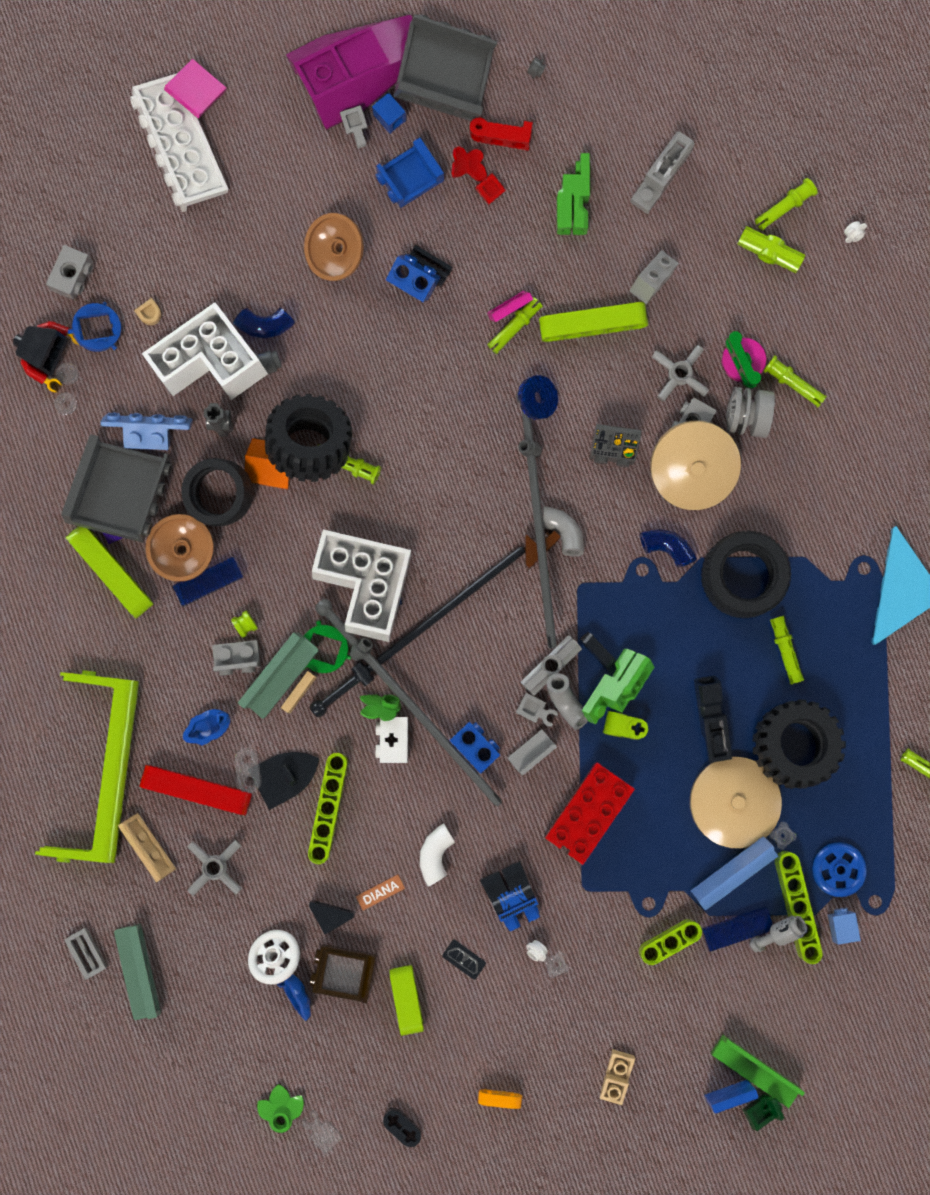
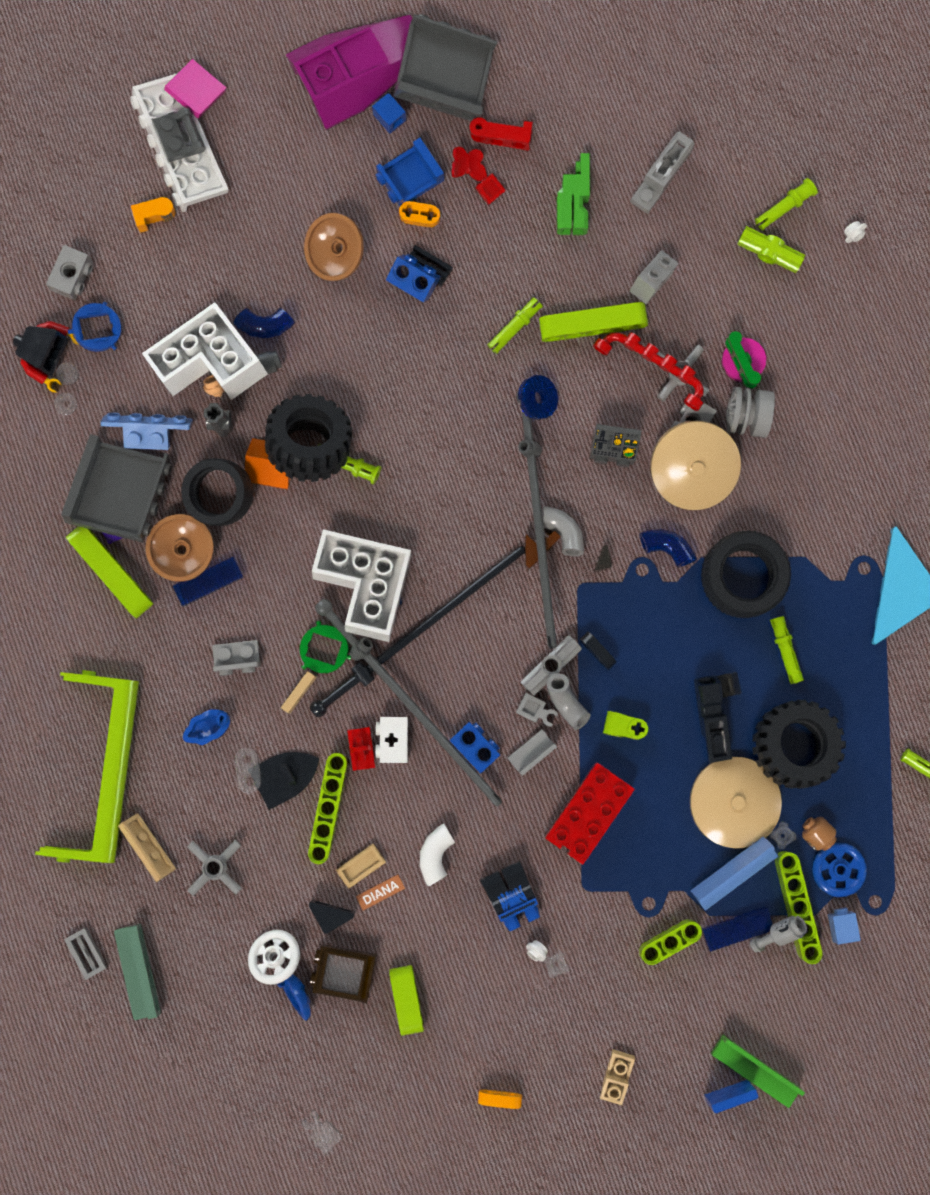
(149, 312): tan tile -> none
(152, 211): none -> light orange leg
(172, 139): none -> dark grey plate
(195, 790): red beam -> none
(212, 386): none -> light nougat plate
(244, 623): lime wheel -> none
(279, 675): sand green panel -> none
(280, 1105): bright green plate -> none
(355, 122): light grey plate -> none
(361, 748): none -> red hips
(361, 866): none -> tan tile
(380, 707): bright green plate -> none
(405, 1123): black beam -> none
(418, 219): none -> light orange beam
(464, 959): black sticker -> none
(509, 306): dark pink tile -> none
(536, 67): dark grey plate -> none
(604, 560): none -> clear smoke slope
(621, 687): bright green plate -> none
(667, 363): none -> red bar
(730, 684): none -> clear smoke slope
(763, 1111): dark green bracket -> none
(785, 375): lime pin -> none
(819, 833): none -> medium nougat head

